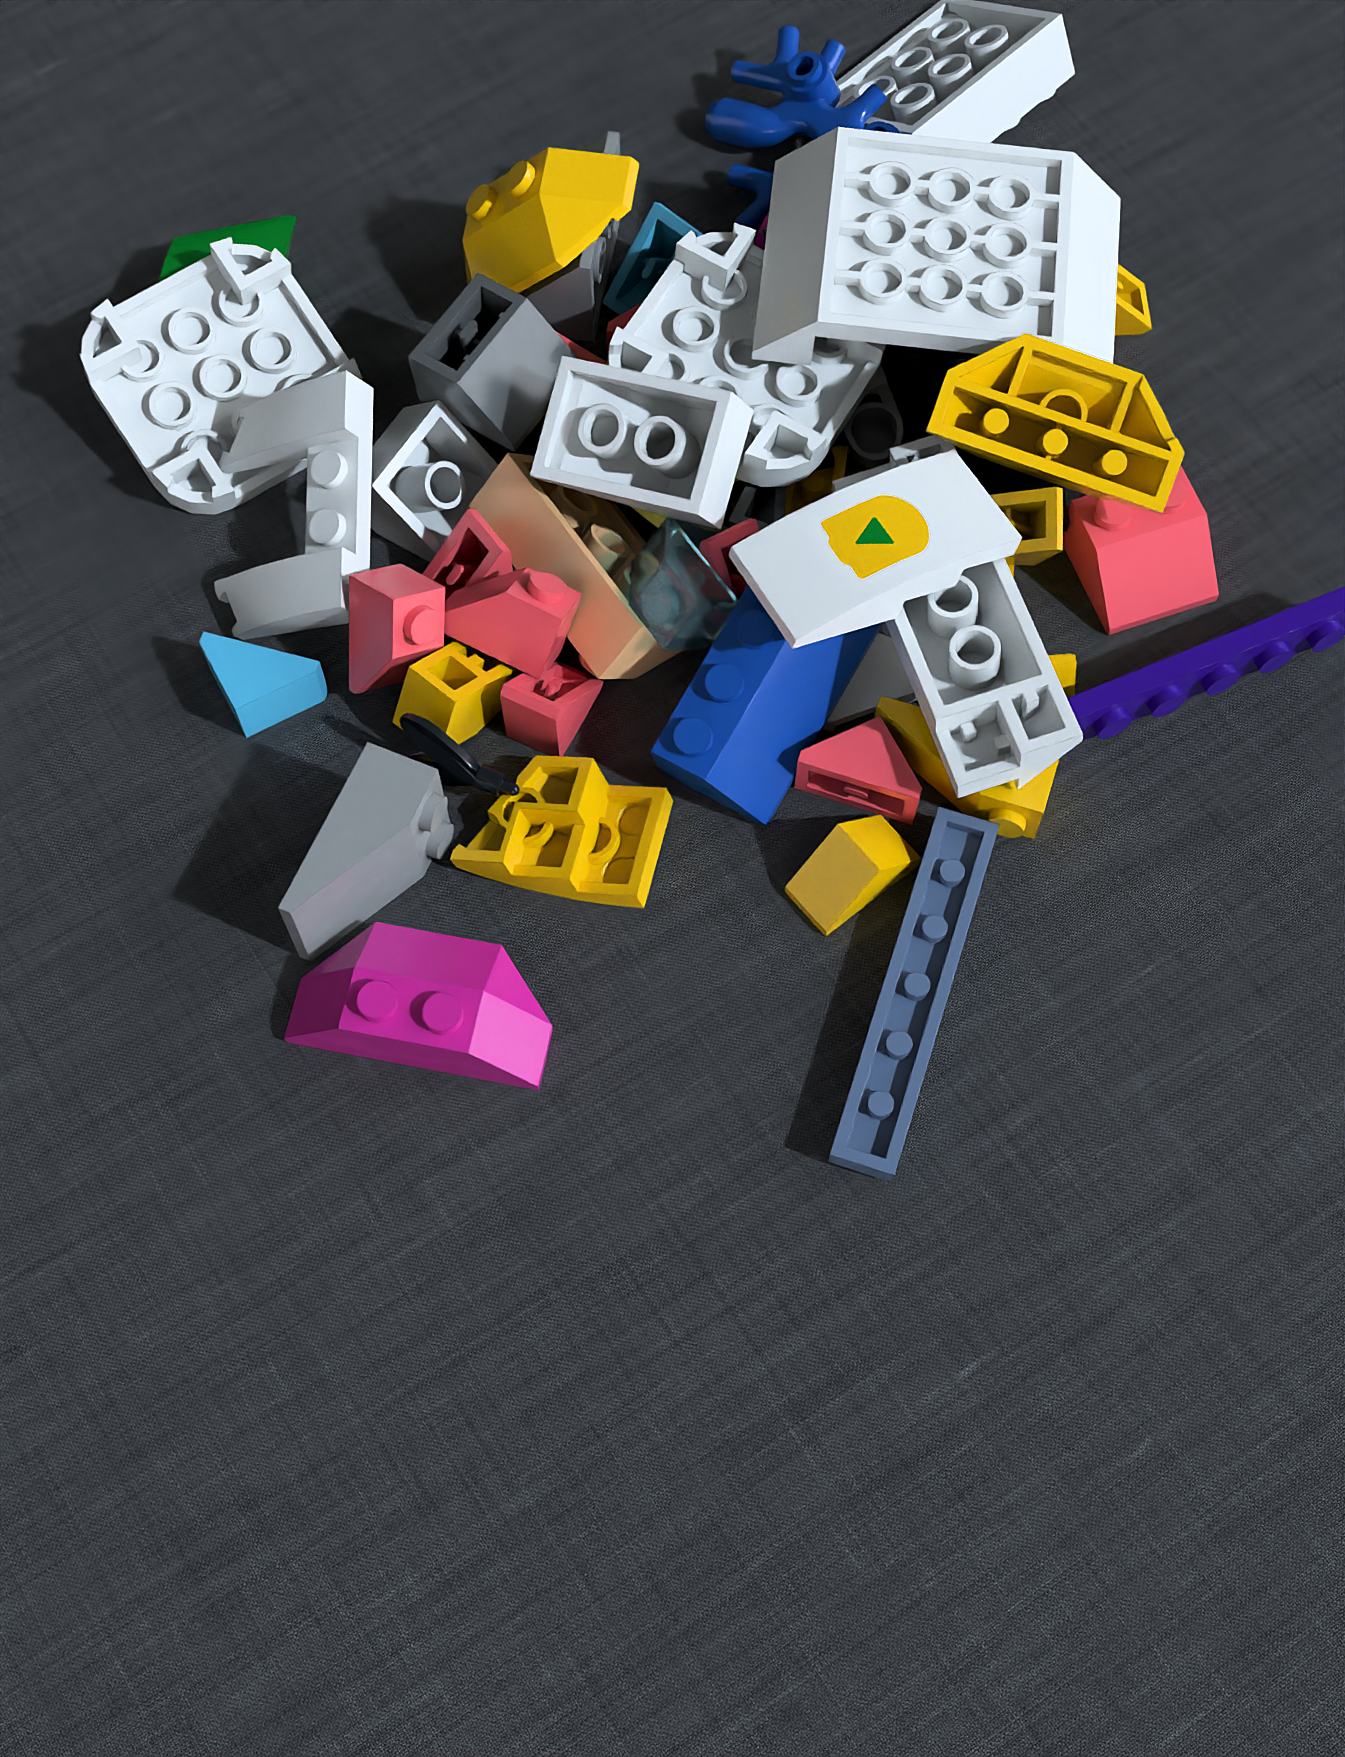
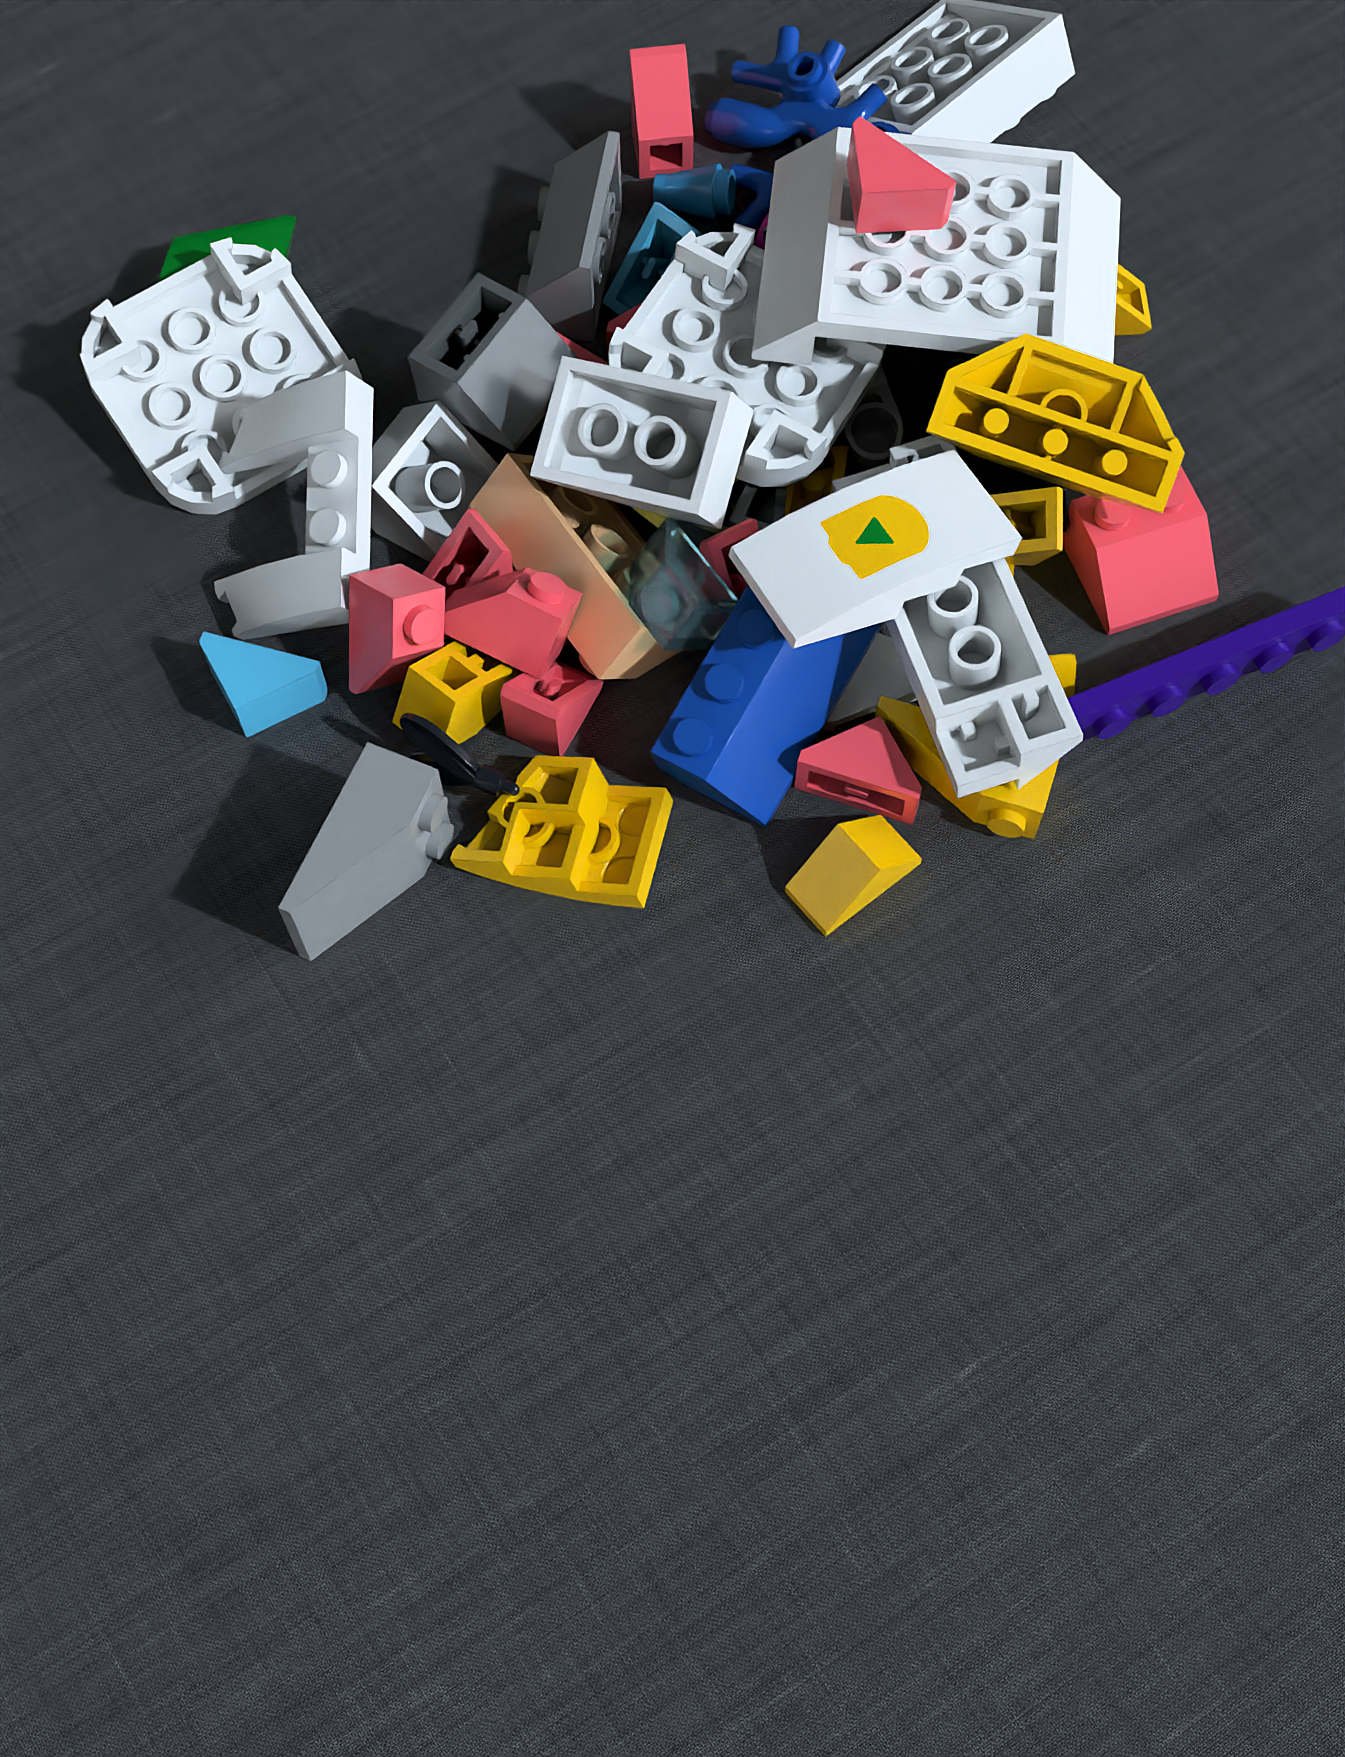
(425, 1006): dark pink wedge -> none
(544, 214): yellow wedge -> none
(661, 110): none -> coral slope
(698, 191): none -> dark azure cone
(894, 185): none -> coral slope
(913, 995): sand blue plate -> none

